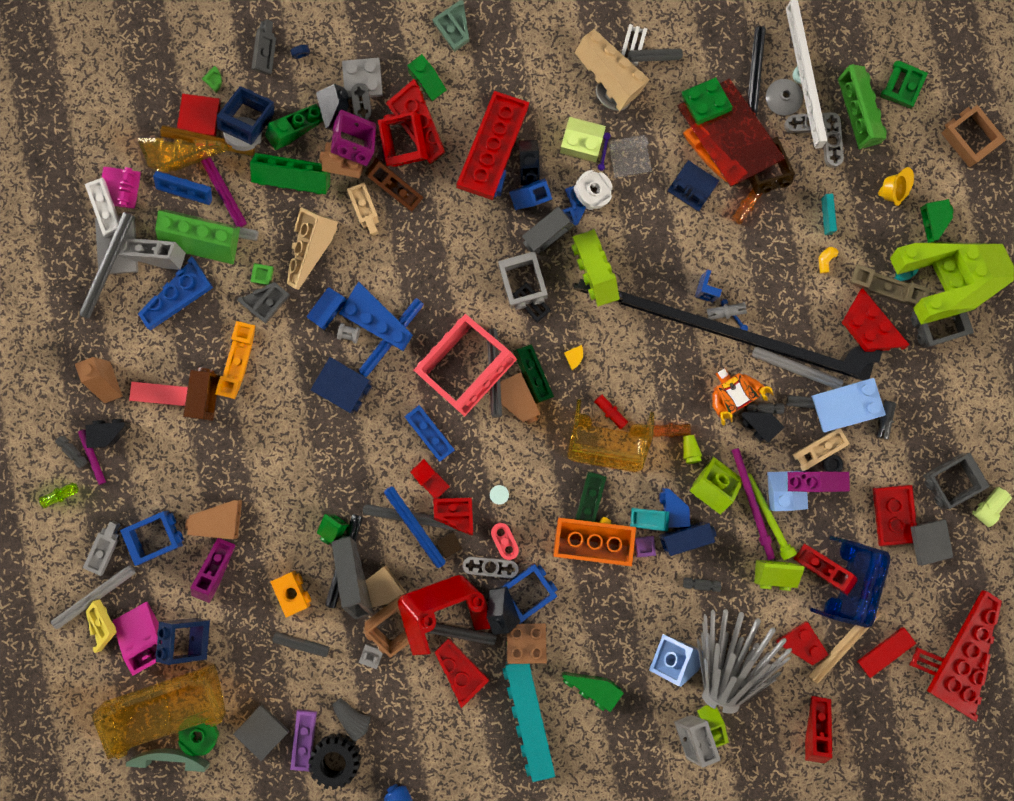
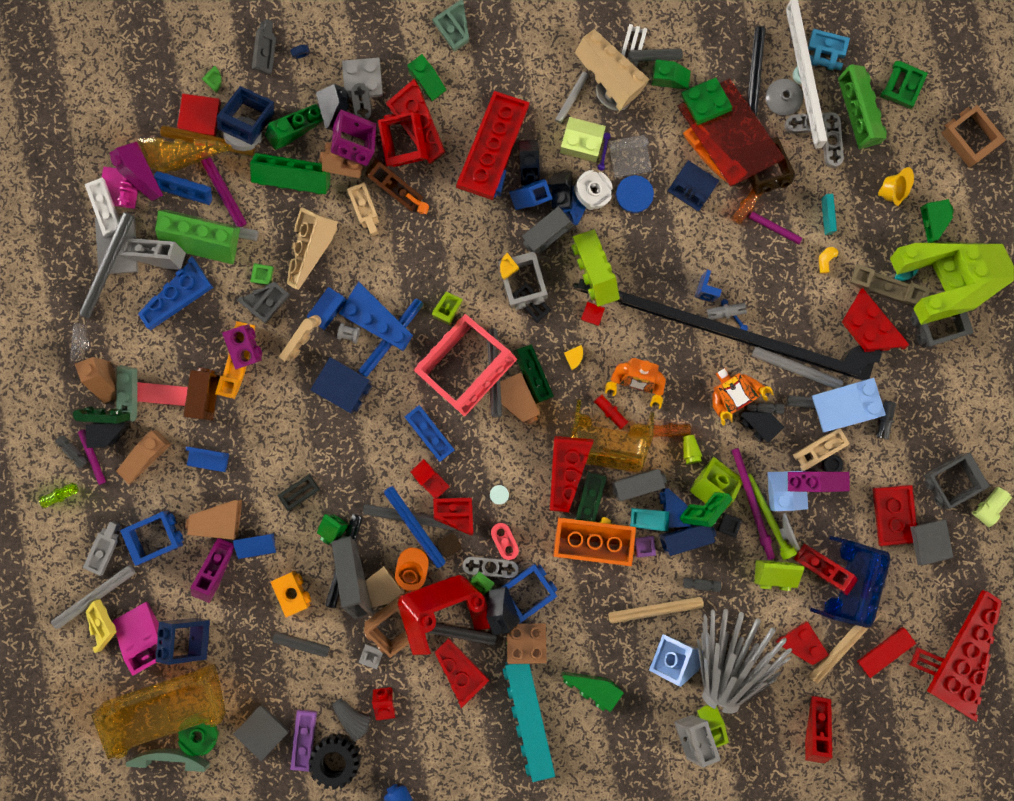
(79, 342): none -> clear plate
(100, 415): none -> dark green plate
(126, 390): none -> sand green plate
(134, 167): none -> magenta slope
(143, 456): none -> medium nougat slope
(207, 459): none -> blue panel
(237, 348): none -> magenta brick
(255, 546): none -> blue slope
(285, 501): none -> pearl dark grey tile
(299, 338): none -> tan plate
(383, 703): none -> red bracket
(411, 569): none -> orange piece
(422, 206): none -> orange hand
(447, 308): none -> lime slope
(481, 583): none -> bright green tile
(507, 266): none -> yellow tile
(561, 187): none -> black slope
(567, 467): none -> red wing
(571, 98): none -> light grey bar
(592, 314): none -> red tile
(634, 194): none -> blue tile
(638, 484): none -> dark grey window
(641, 376): none -> orange torso
(655, 610): none -> tan axle
(670, 75): none -> green slope
(709, 513): none -> green plate
(729, 525): none -> black tile
(774, 227): none -> magenta bar
(787, 532): none -> light grey dish
(827, 44): none -> dark azure plate

